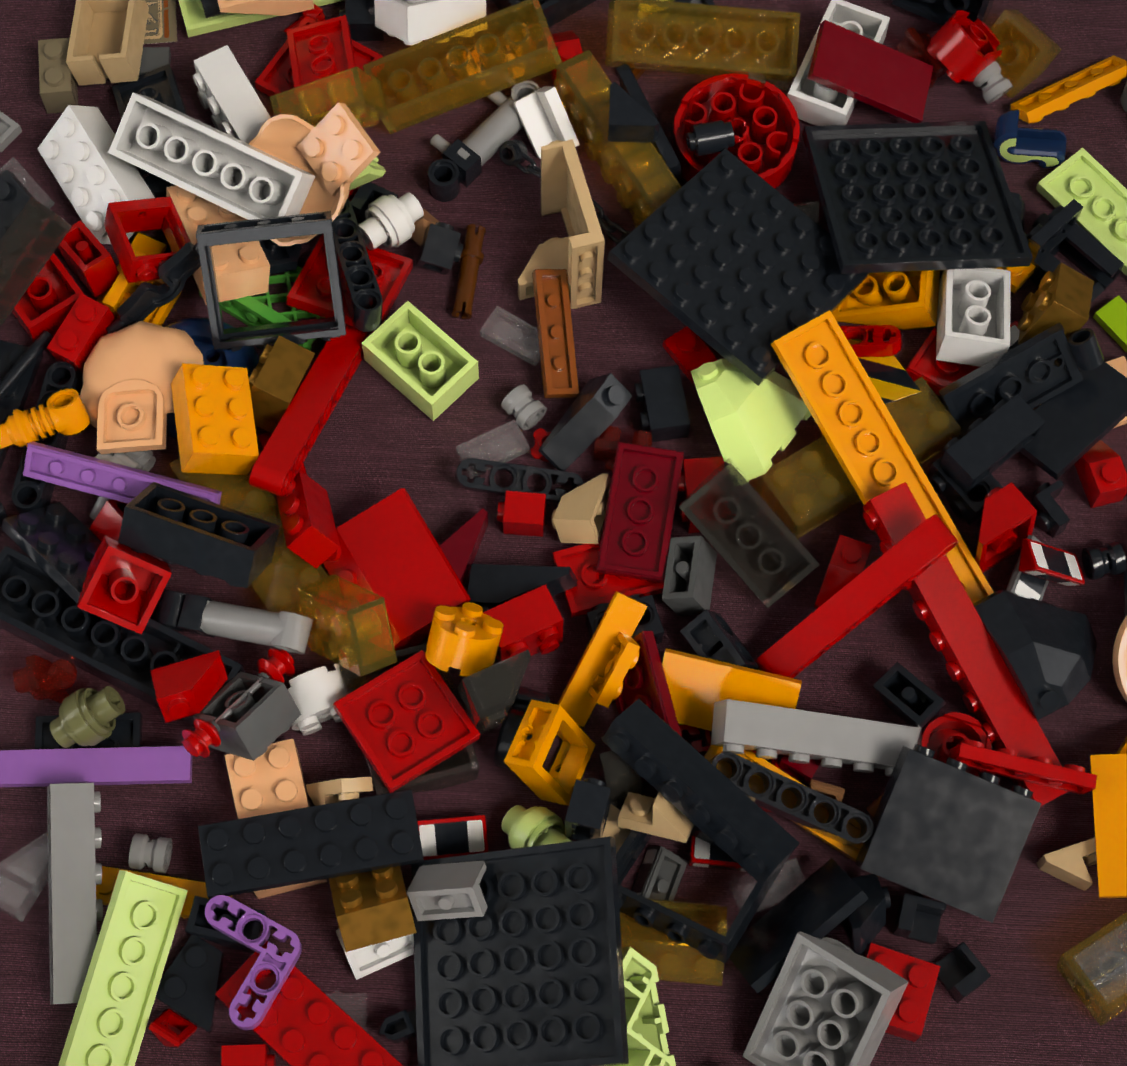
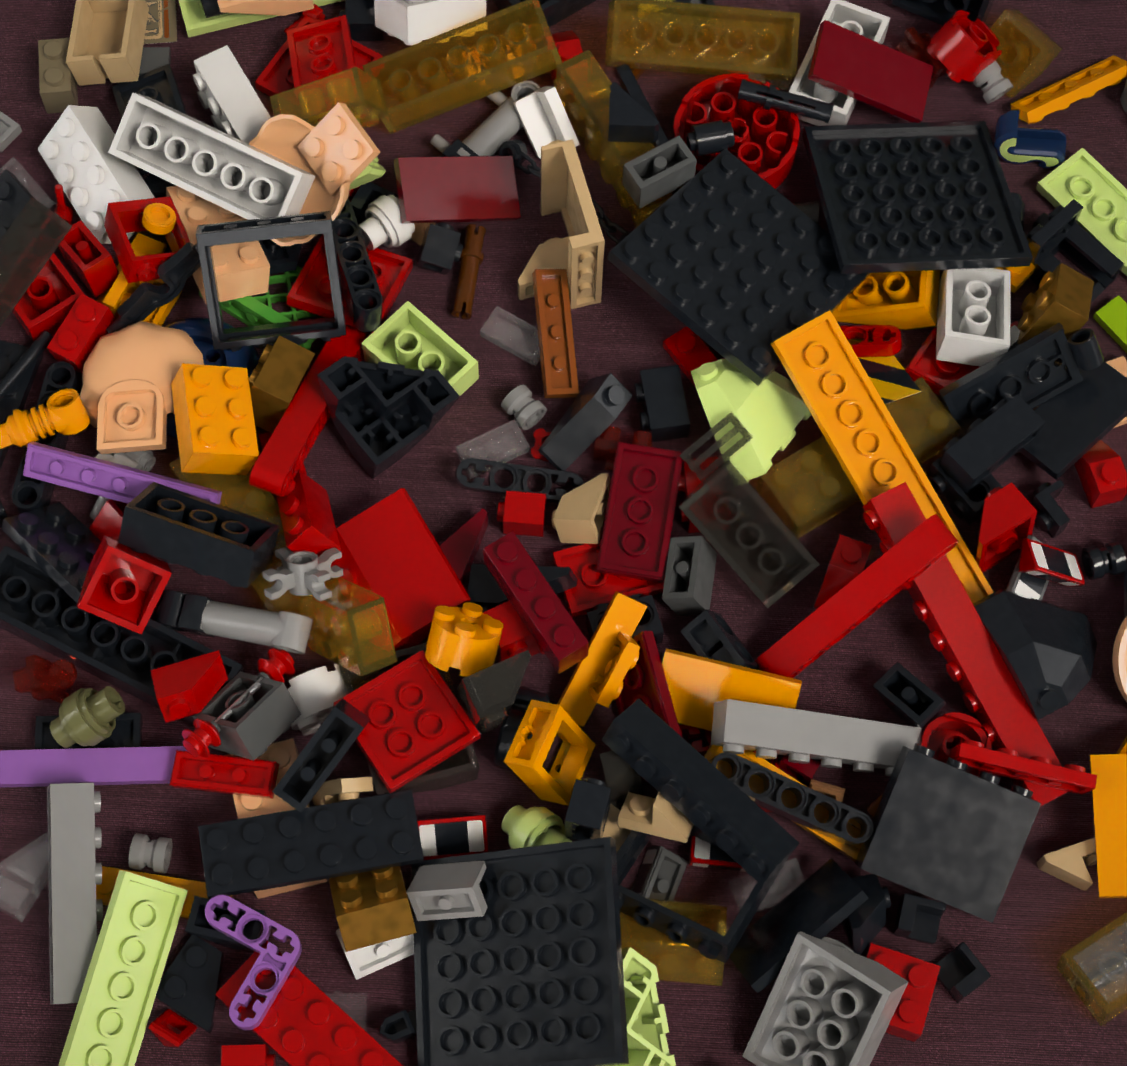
(62, 210): none -> red hand
(158, 218): none -> light orange tile
(225, 774): none -> red tile
(303, 573): none -> light grey pin
(321, 755): none -> black brick
(383, 408): none -> black brick
(457, 189): none -> dark red tile
(535, 602): none -> dark red brick
(659, 171): none -> dark grey brick
(694, 464): none -> clear smoke tile
(748, 91): none -> black pin

